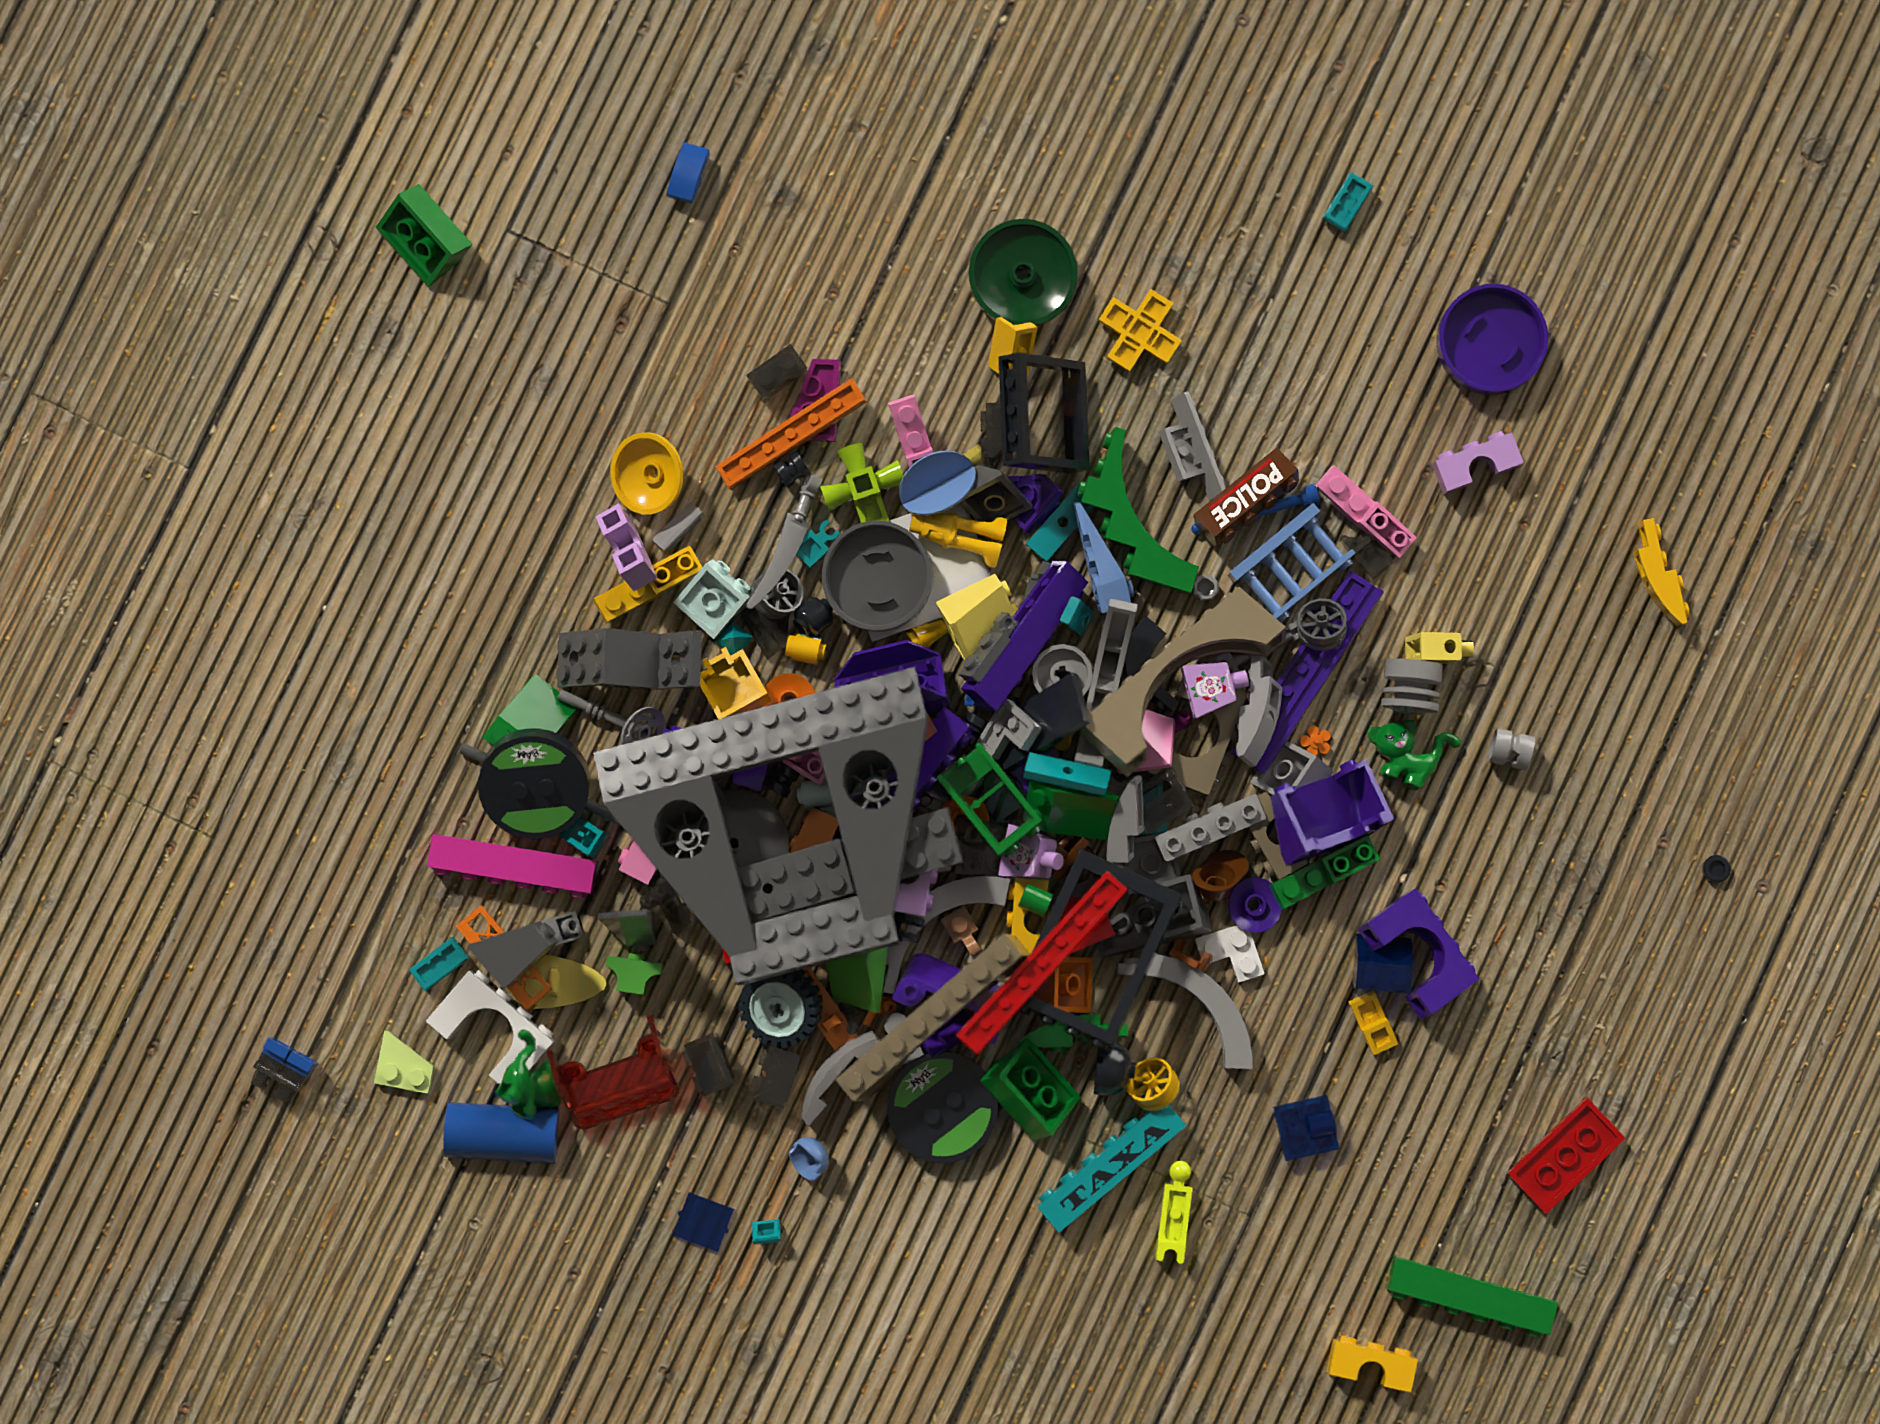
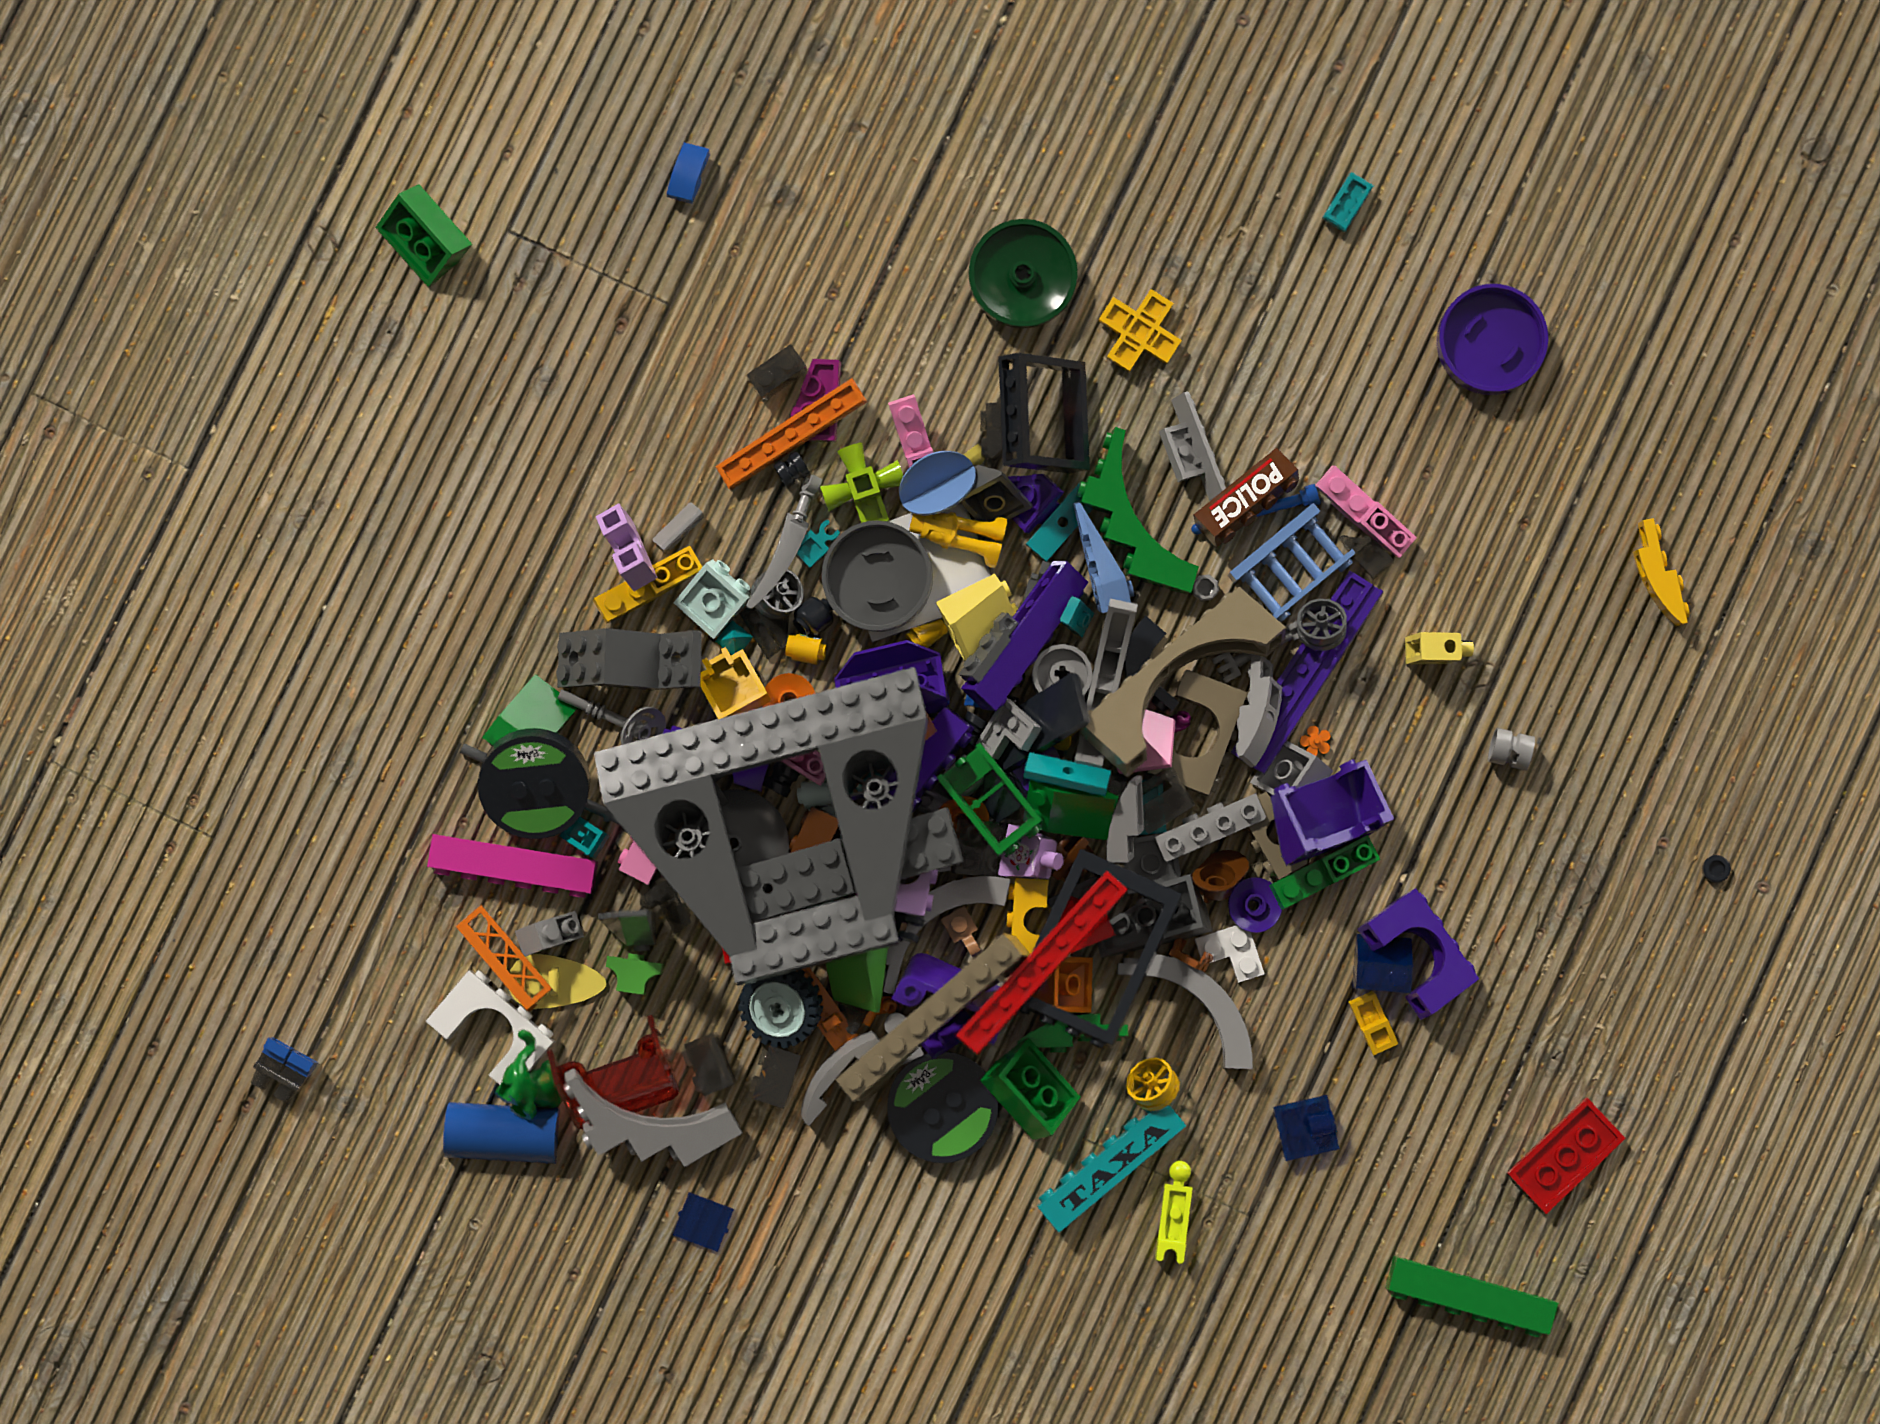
(402, 1066): yellowish green wing -> none
(439, 964): teal plate -> none
(514, 952): dark grey slope -> none
(635, 477): yellow dish -> none
(688, 1136): none -> light grey arch
(766, 1232): teal slope -> none
(809, 1158): medium blue hair -> none
(1011, 339): yellow panel -> none
(1035, 900): green beam -> none
(1113, 1070): black cylinder -> none
(1211, 686): lavender torso -> none
(1348, 1357): yellow arch -> none
(1396, 743): green animal -> none
(1412, 686): light grey wheel -> none
(1499, 453): lavender arch -> none

